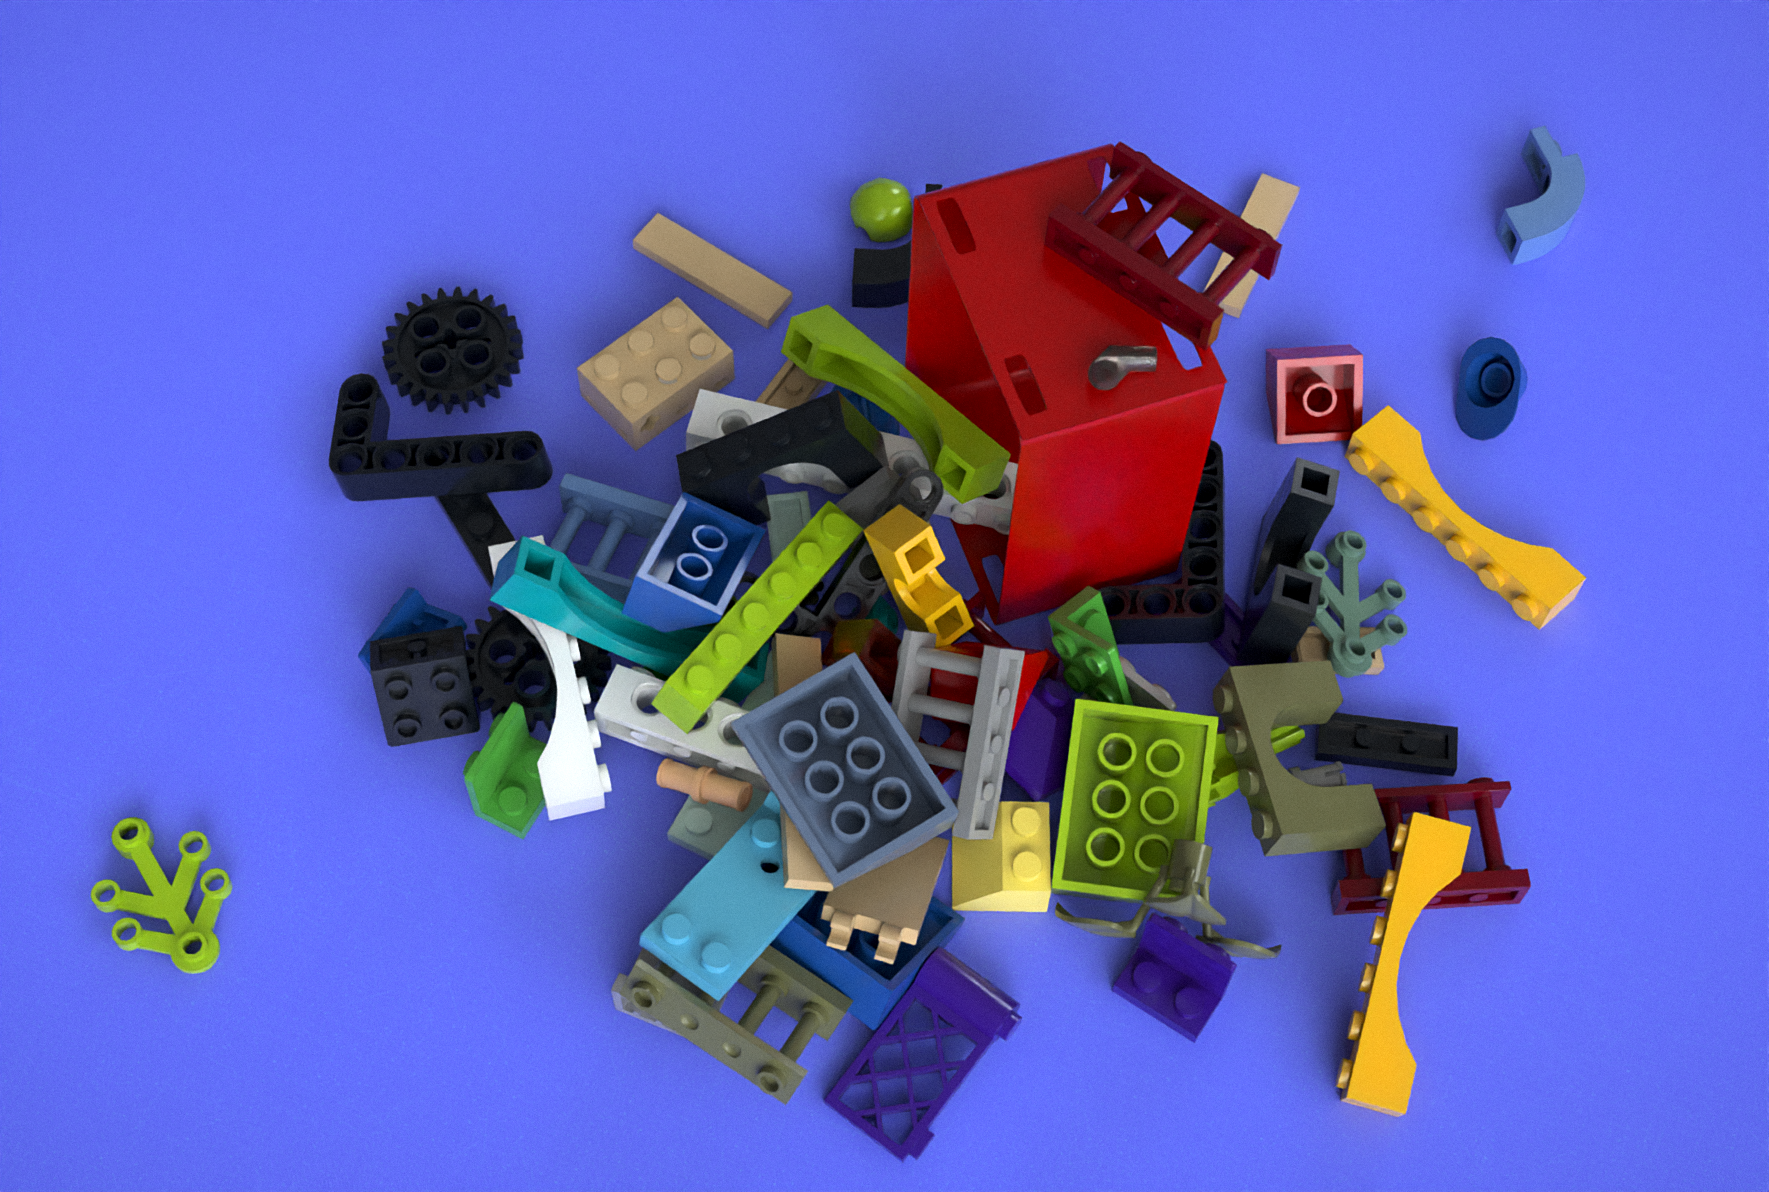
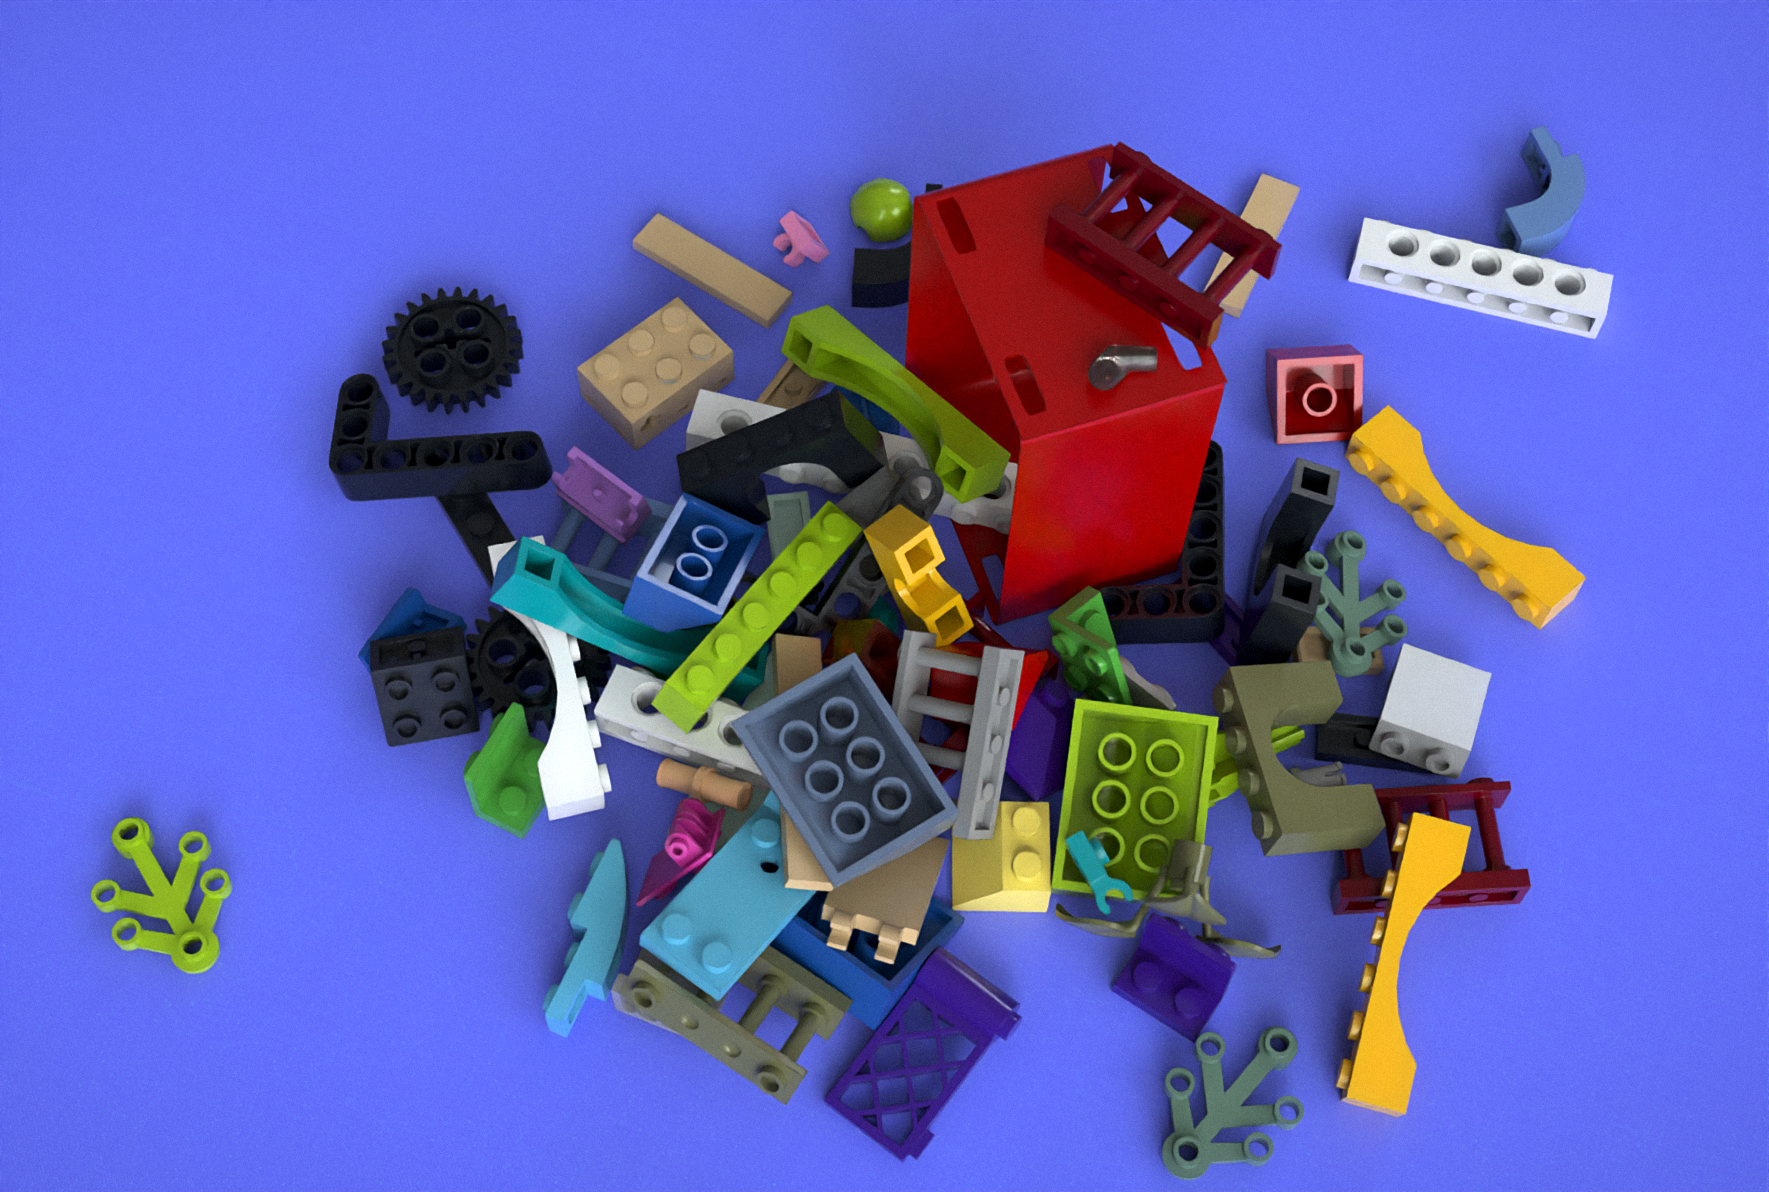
(601, 496): none -> medium lavender hinge
(601, 924): none -> medium azure slope
(686, 849): none -> dark pink hinge
(802, 238): none -> bright pink tile
(1090, 858): none -> teal plate
(1226, 1108): none -> sand green plant
(1430, 711): none -> panel
(1481, 278): none -> white brick
(1489, 388): blue piece -> none

